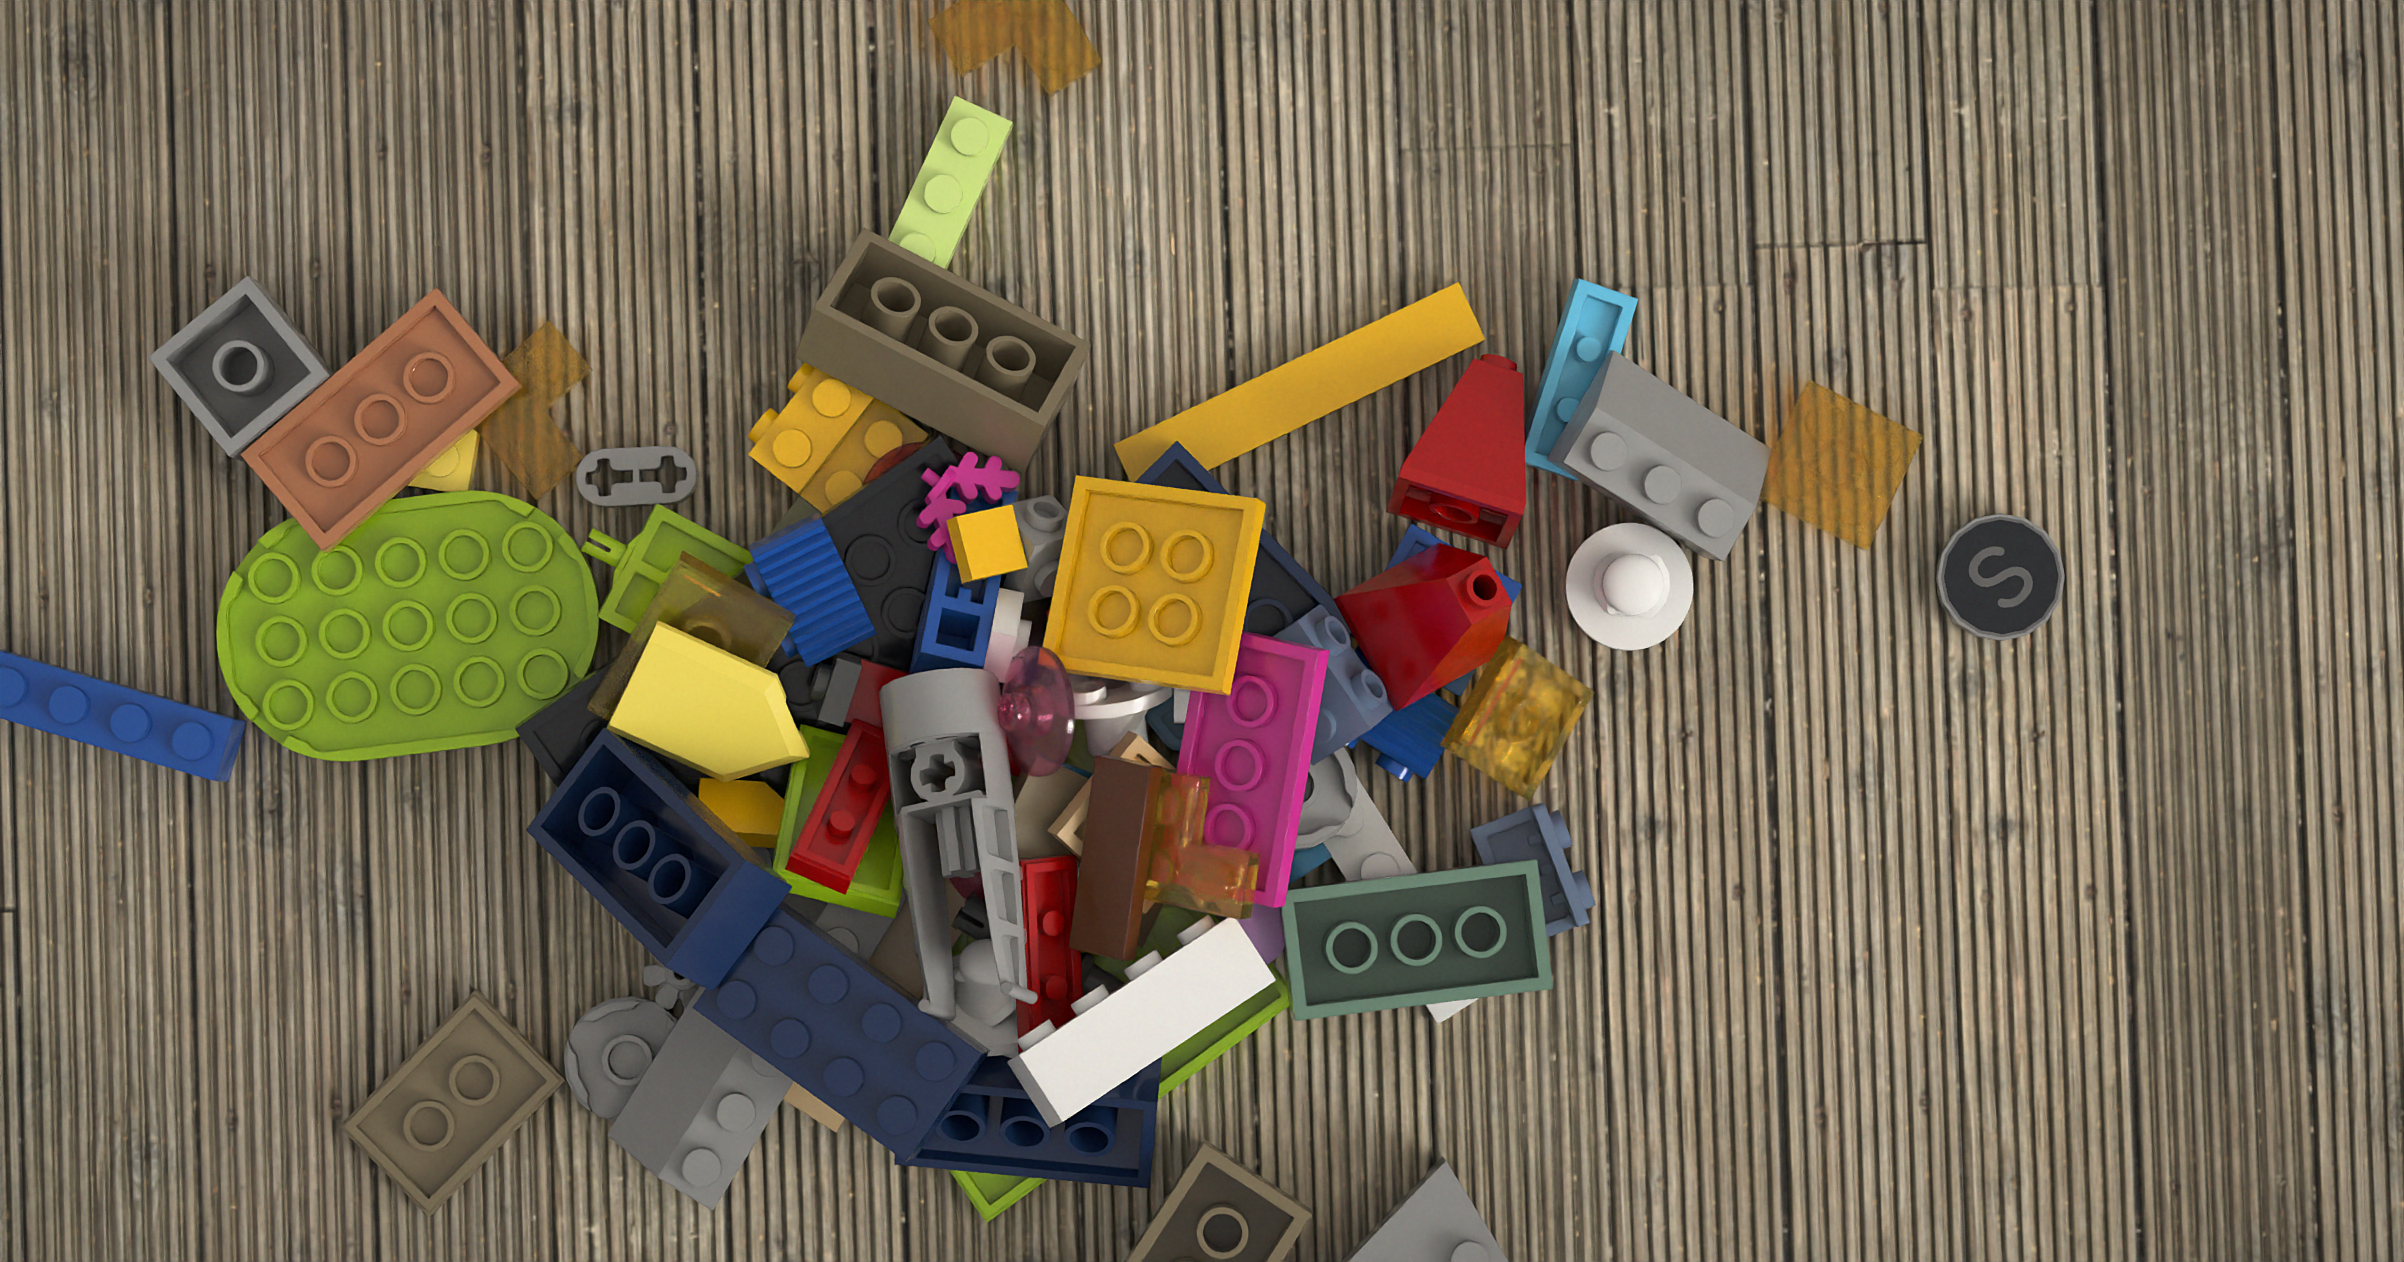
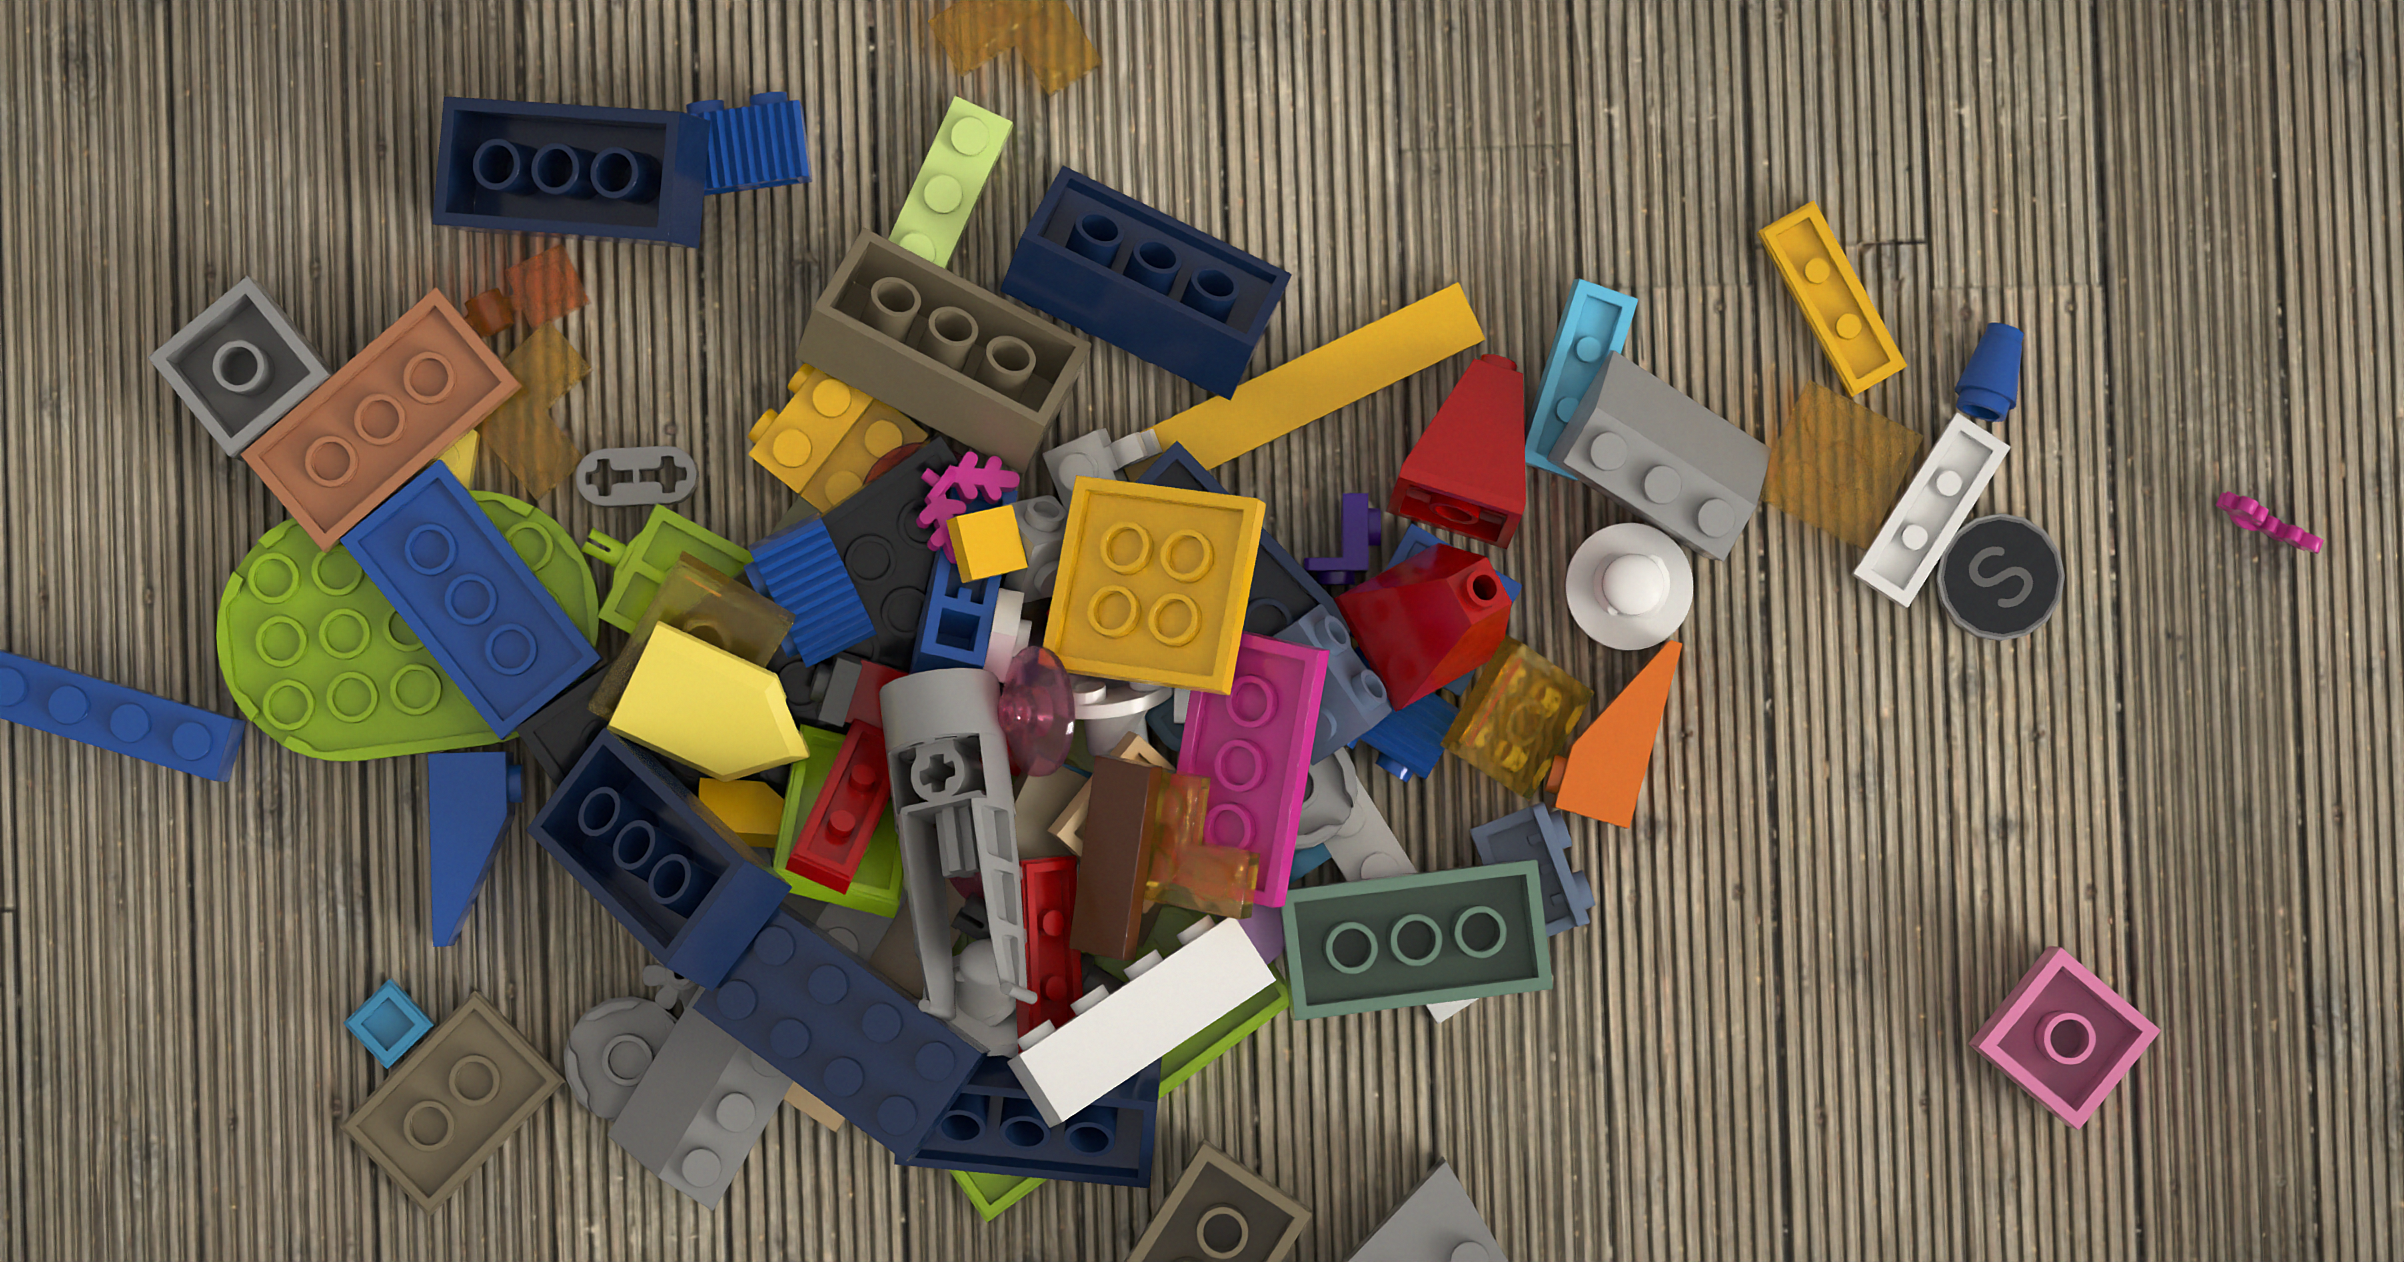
(389, 1023): none -> dark azure tile
(469, 817): none -> blue slope
(471, 599): none -> blue plate
(543, 288): none -> clear orange plate
(571, 172): none -> dark blue brick
(755, 144): none -> blue brick
(1098, 458): none -> white plate
(1145, 282): none -> dark blue slope
(1358, 530): none -> dark purple bracket
(1610, 756): none -> orange slope
(1831, 299): none -> yellow tile
(1930, 510): none -> white plate
(1992, 374): none -> blue cone
(2064, 1037): none -> bright pink brick
(2251, 516): none -> dark pink animal

